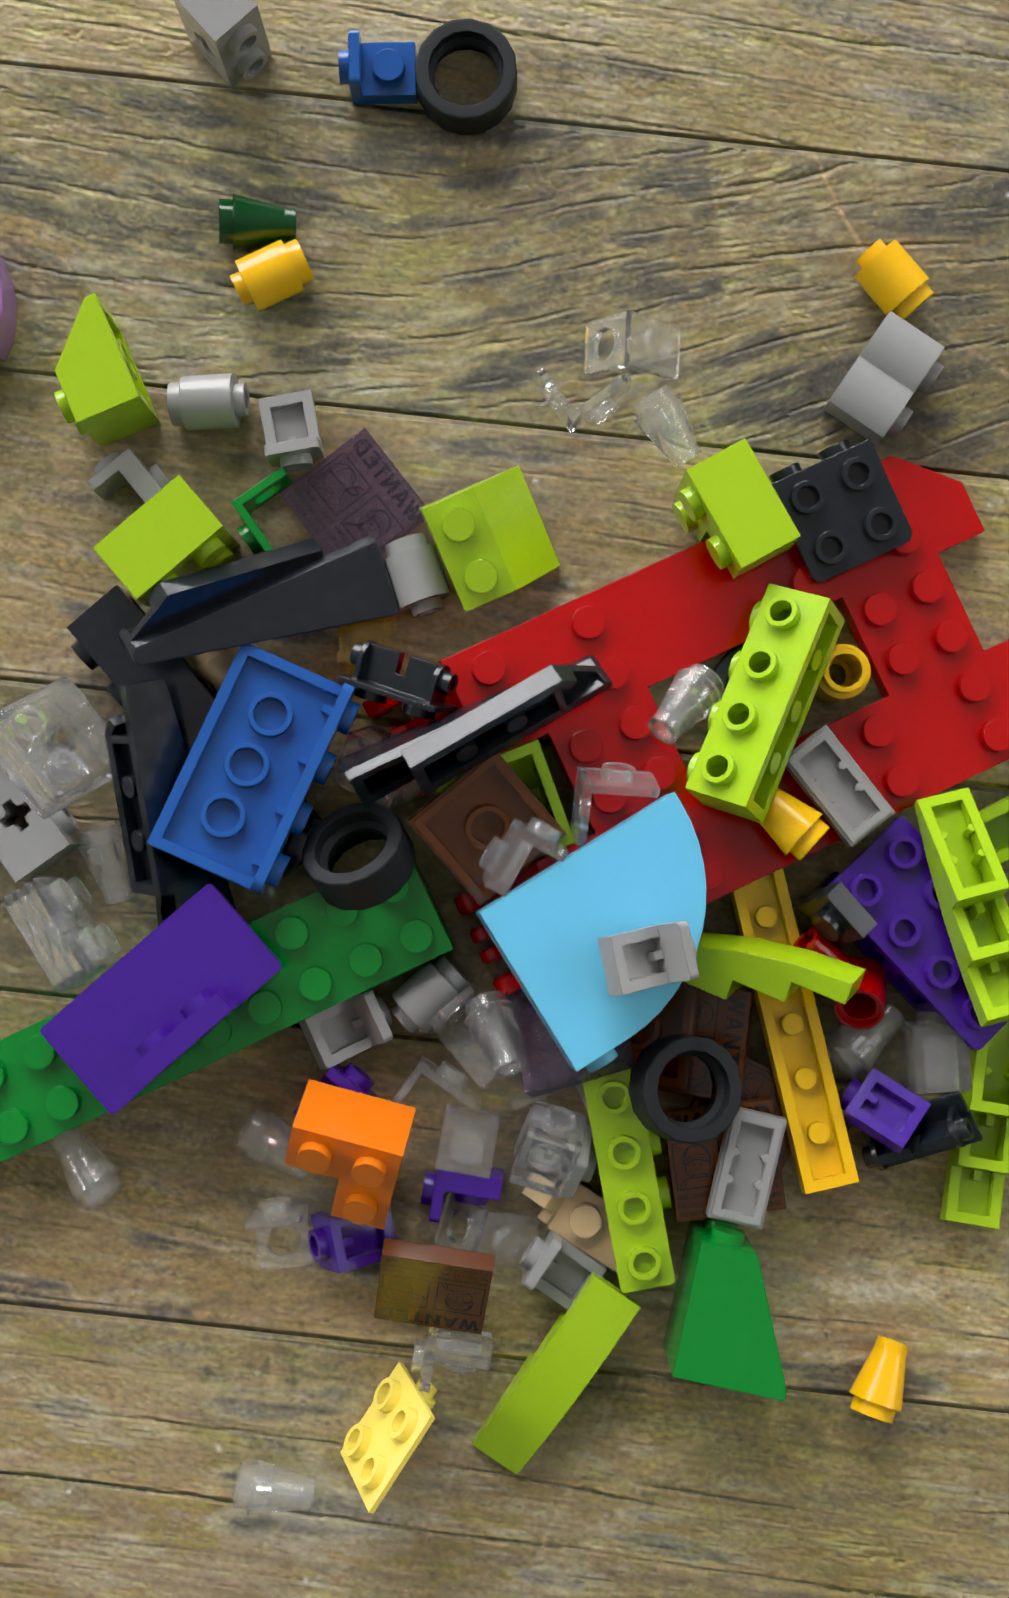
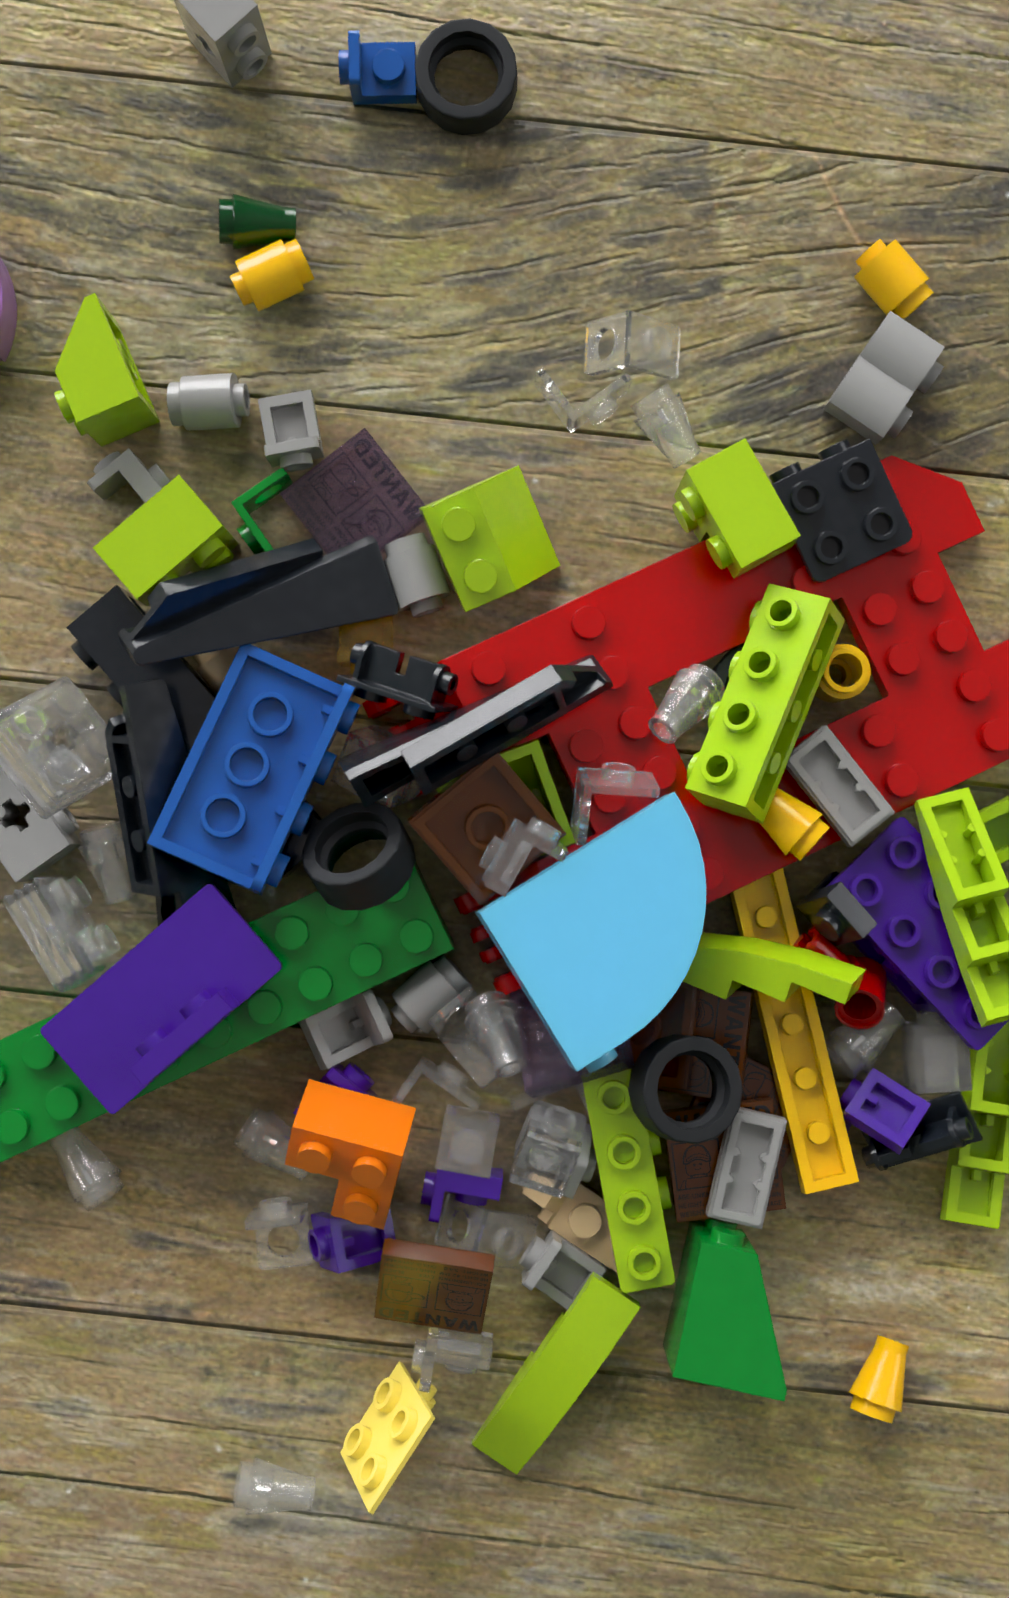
(648, 957): light grey bracket -> none

